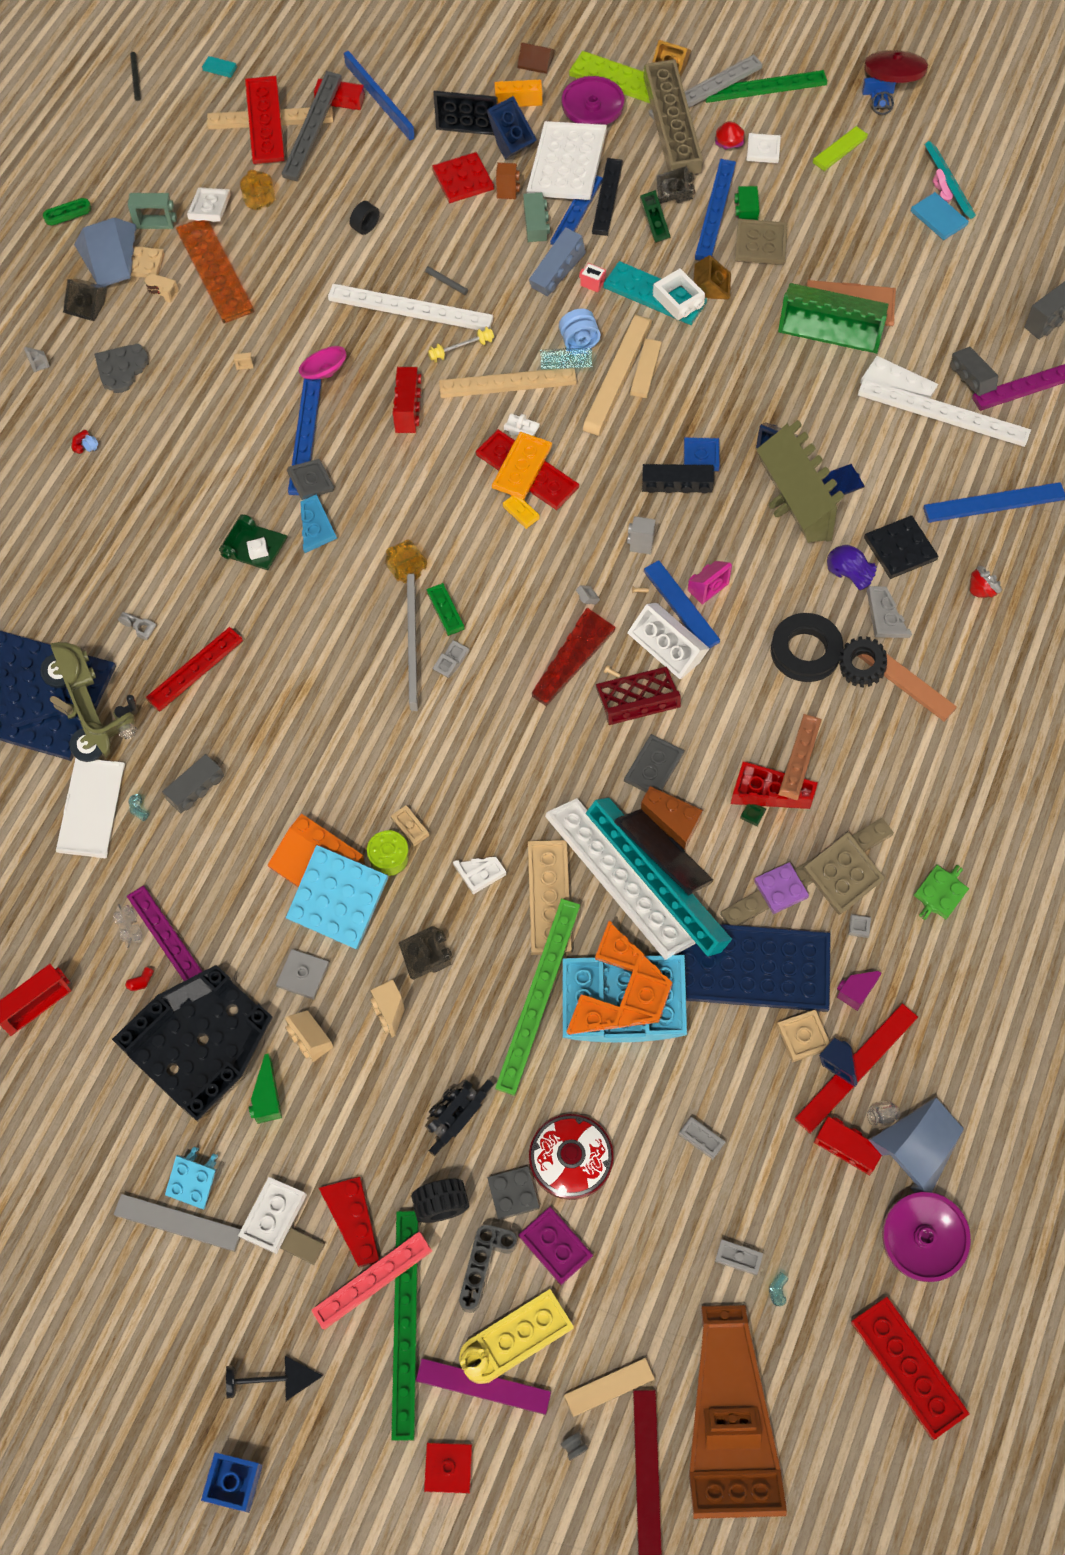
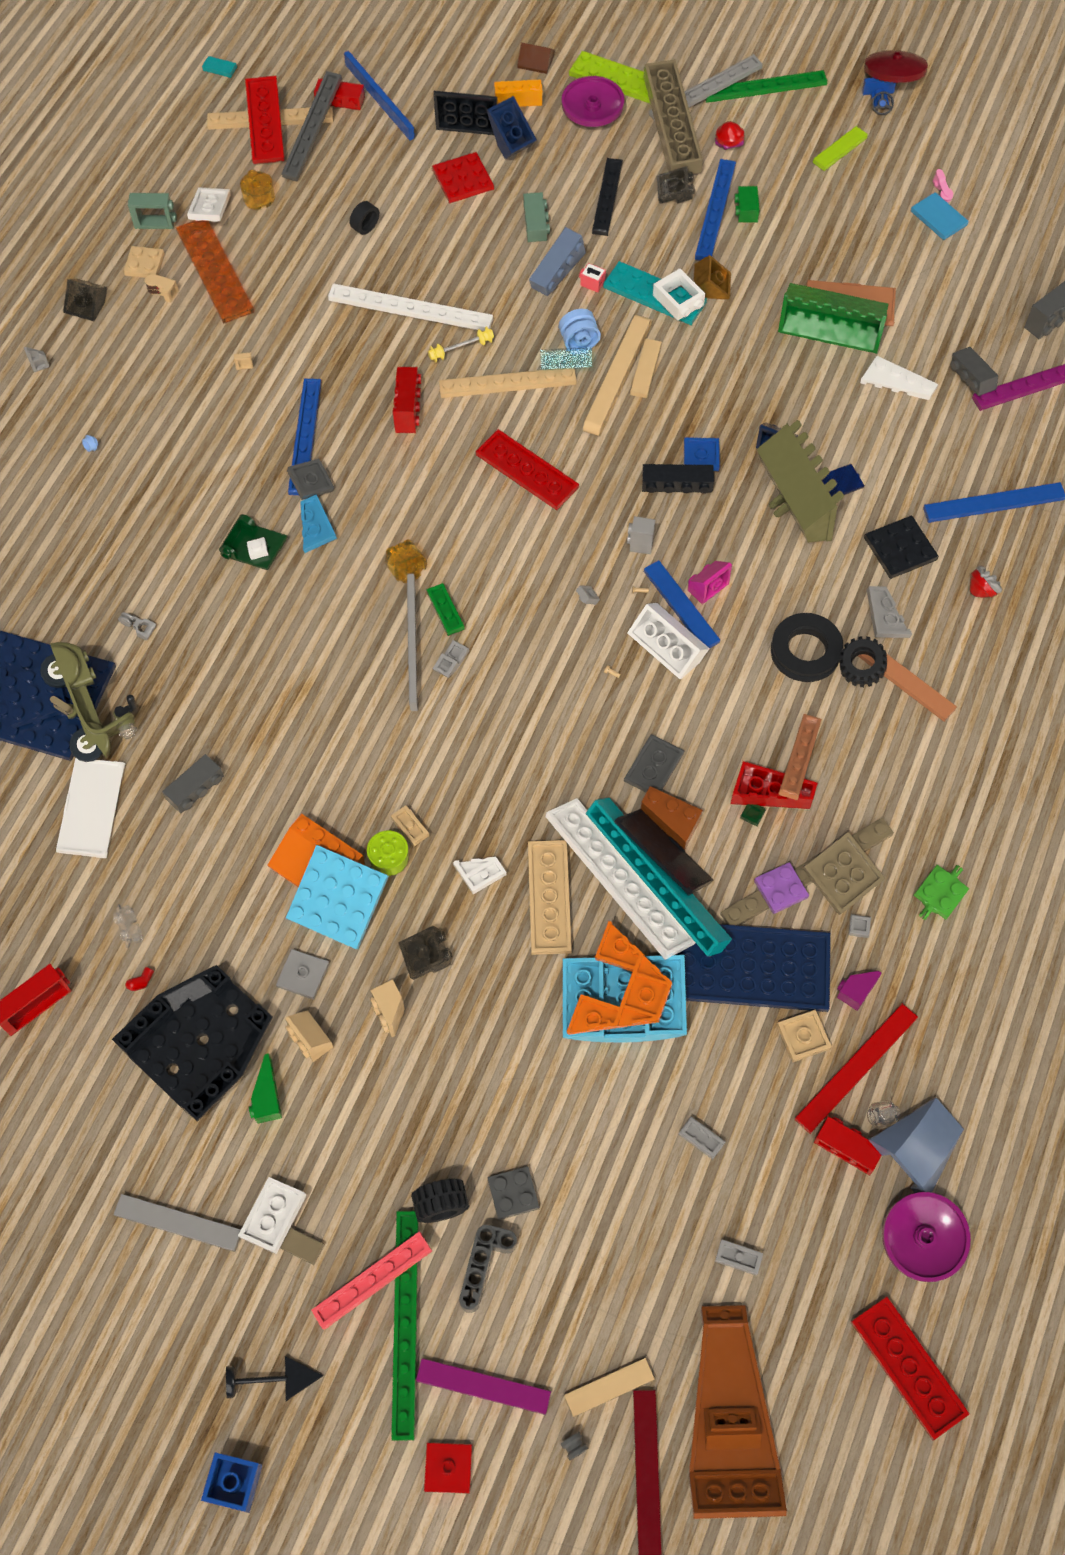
(67, 211): green plate -> none
(77, 440): red arm -> none
(107, 250): sand blue wedge -> none
(120, 366): dark grey plate -> none
(134, 806): clear light blue arm -> none
(135, 77): pearl dark grey bar -> none
(164, 933): magenta tile -> none
(190, 1180): medium azure plate -> none
(194, 669): red plate -> none
(323, 363): dark pink dish -> none
(351, 1215): red wing -> none
(442, 1113): black piece -> none
(446, 280): dark grey bar -> none
(506, 180): dark orange brick -> none
(514, 1338): light yellow plate -> none
(520, 423): white hips -> none
(521, 511): yellow plate -> none
(522, 465): light orange tile -> none
(537, 997): bright green plate -> none
(555, 1246): magenta tile -> none
(567, 160): white plate -> none
(571, 1156): dish -> none
(576, 212): blue tile -> none
(586, 638): clear red wing -> none
(642, 706): dark red fence -> none
(654, 216): dark green slope -> none
(668, 51): pearl gold slope -> none
(761, 241): dark tan plate -> none
(763, 148): white plate -> none
(775, 1290): clear light blue arm -> none
(839, 1060): dark blue slope -> none
(851, 563): dark purple piece -> none
(944, 412): white plate -> none
(950, 180): teal tile -> none

